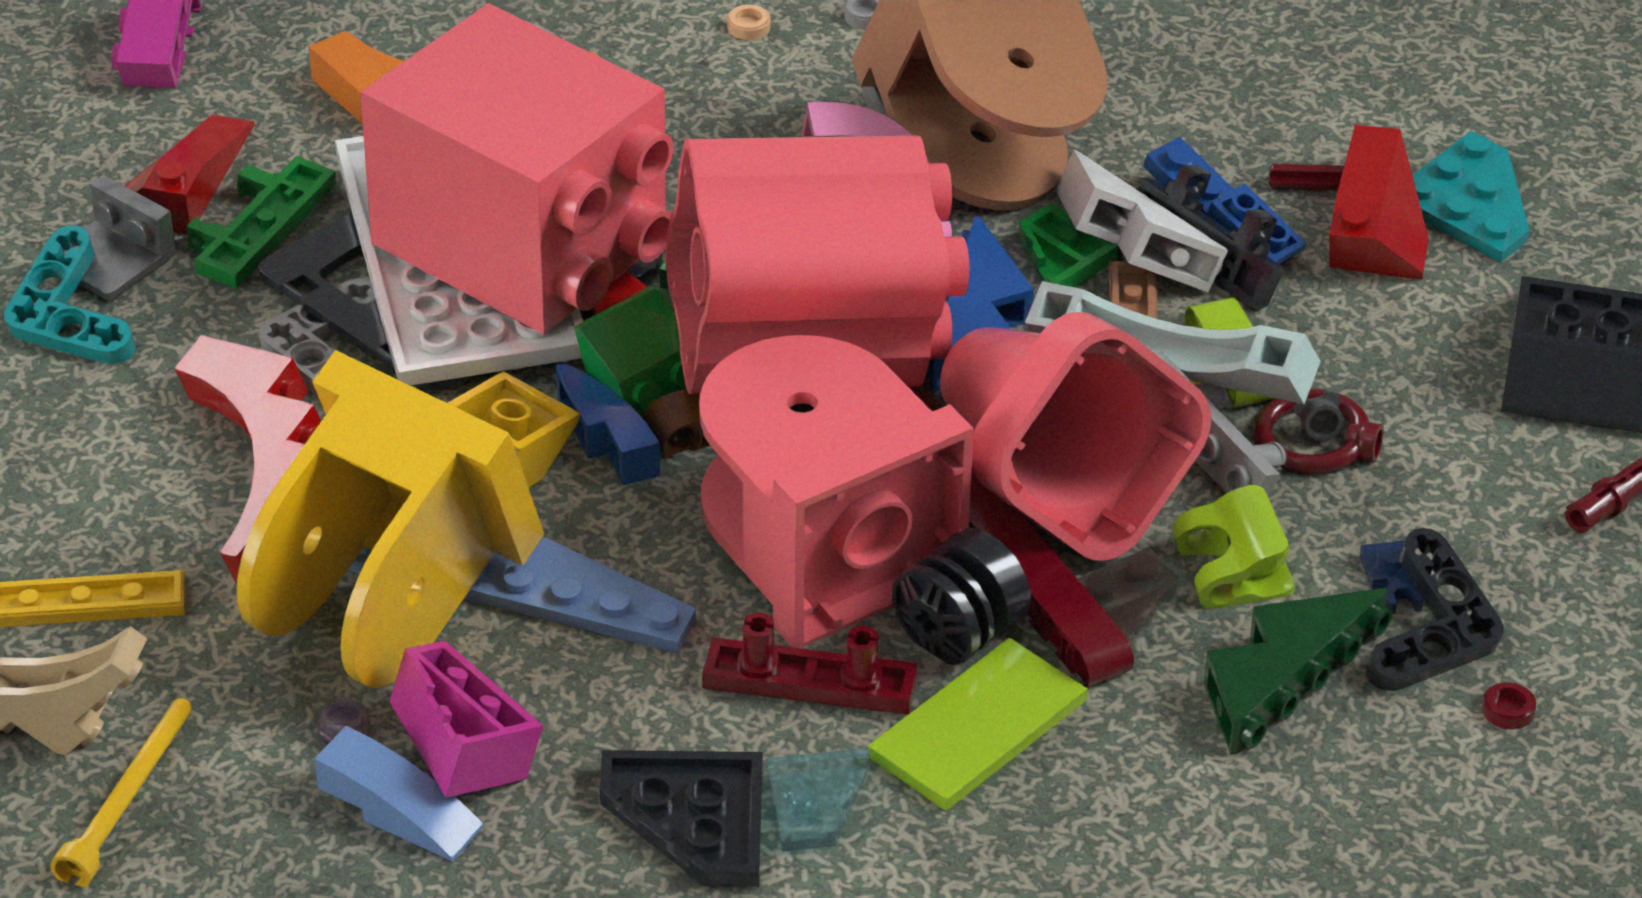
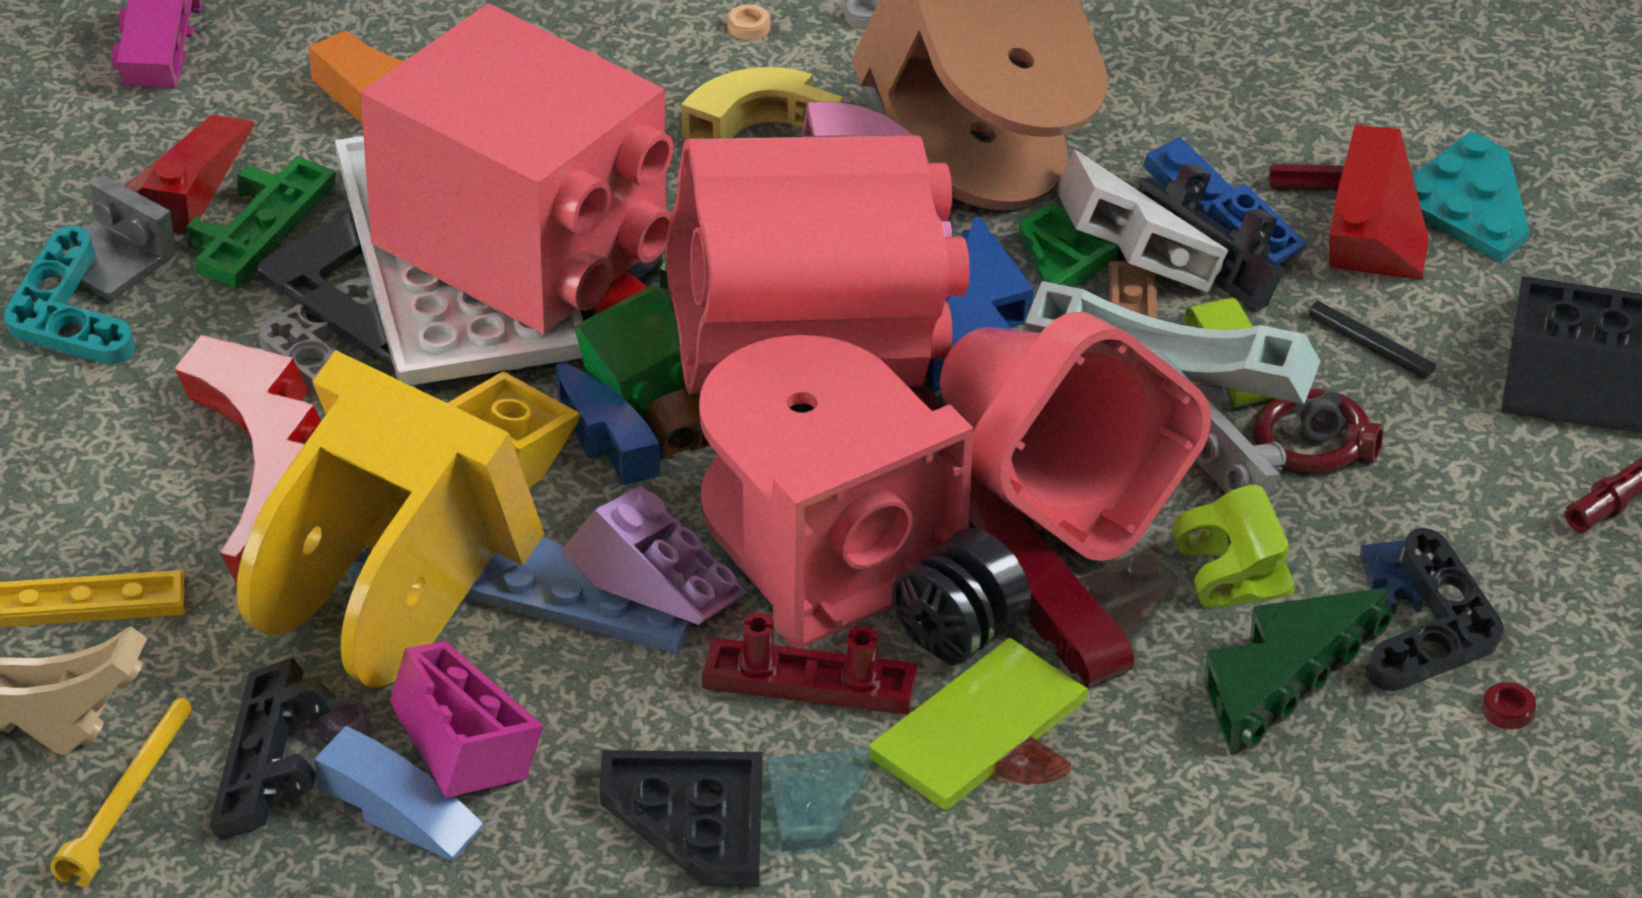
(254, 765): none -> black hinge
(651, 559): none -> lavender slope
(749, 98): none -> light yellow arch
(1032, 762): none -> clear red tile
(1372, 340): none -> black bar

